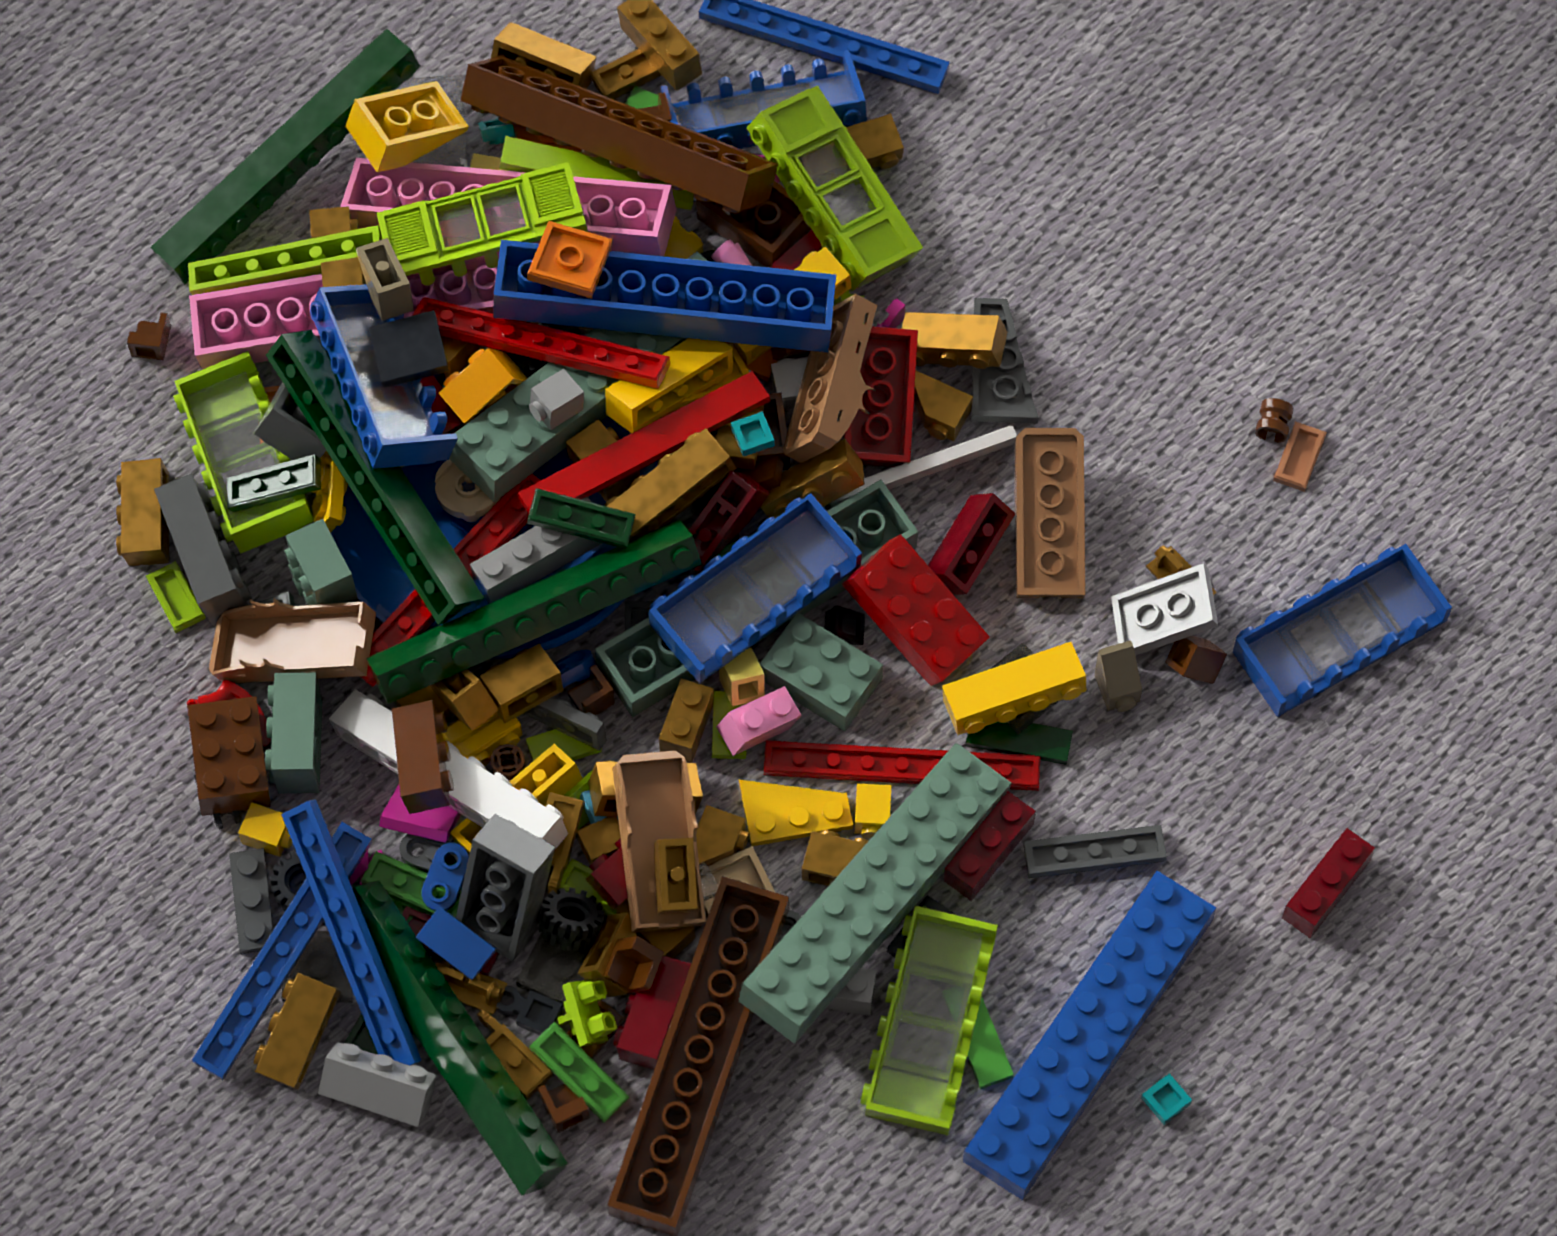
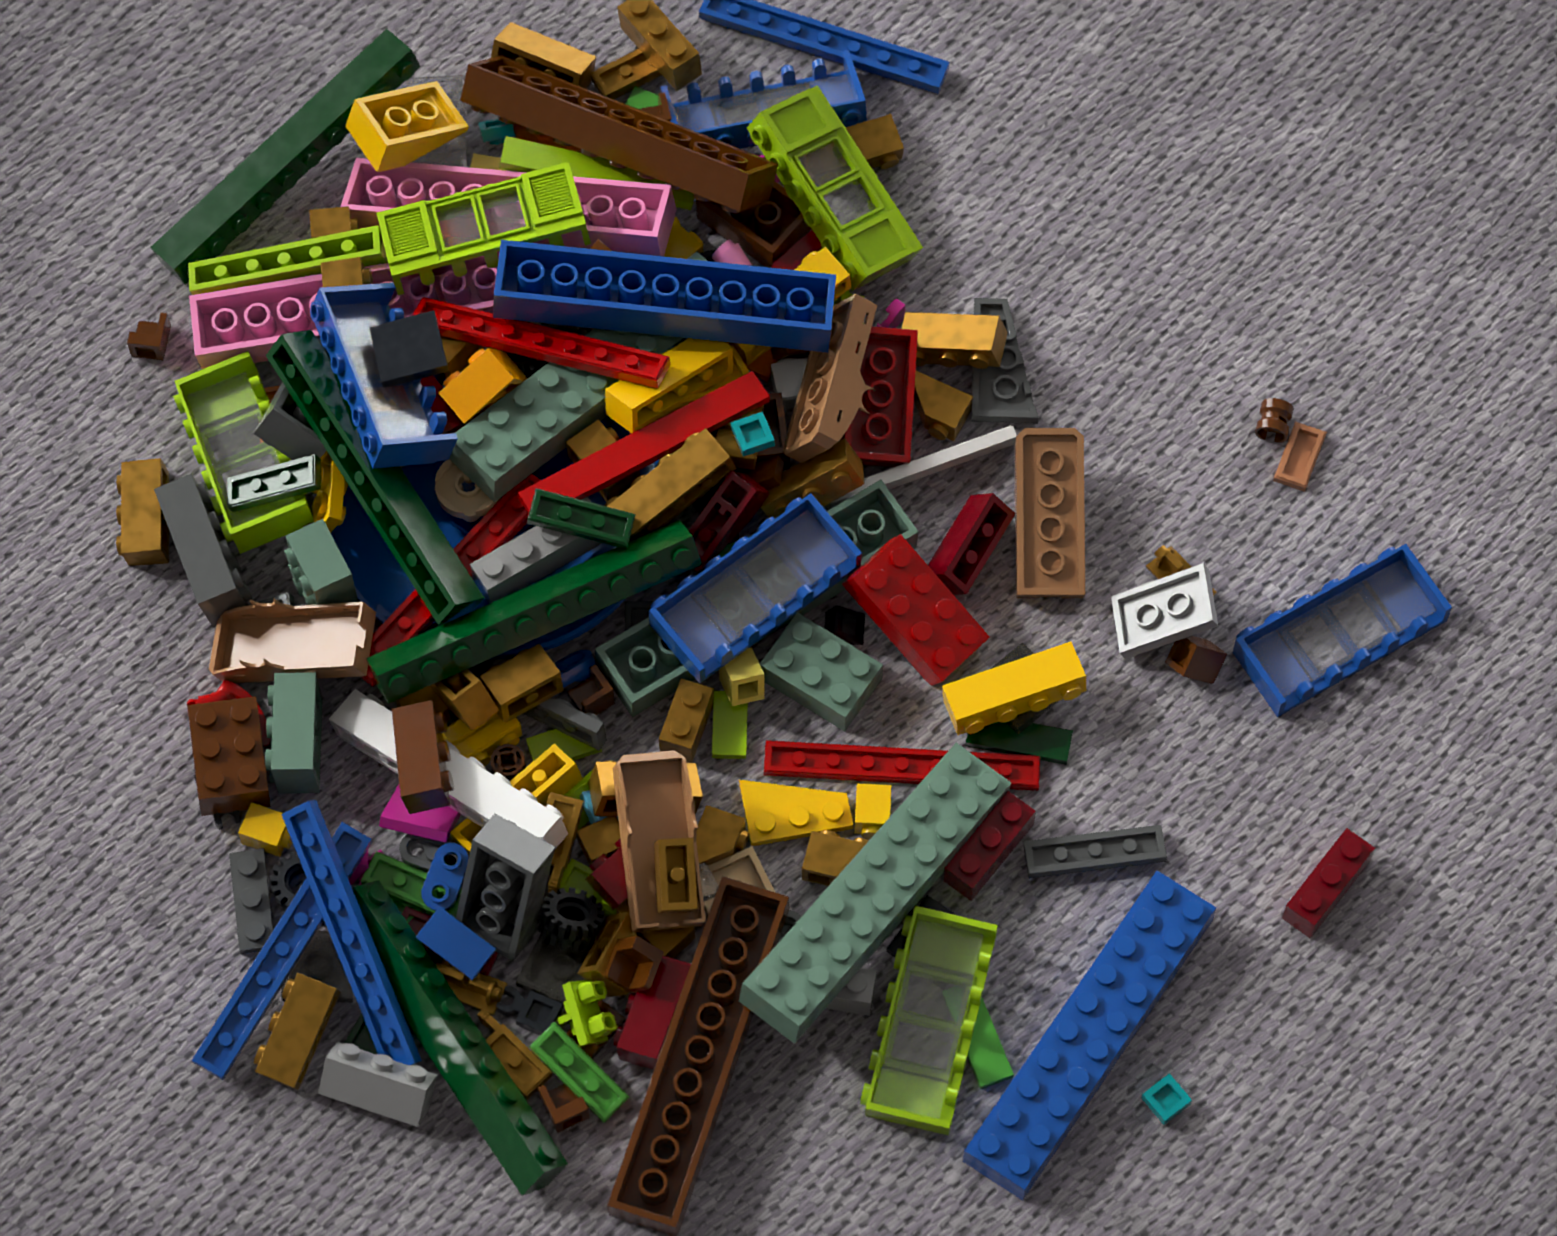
(175, 597): lime tile -> none
(385, 279): dark tan slope -> none
(556, 399): light grey brick -> none
(569, 259): orange tile -> none
(758, 721): bright pink brick -> none
(1118, 676): dark tan slope -> none

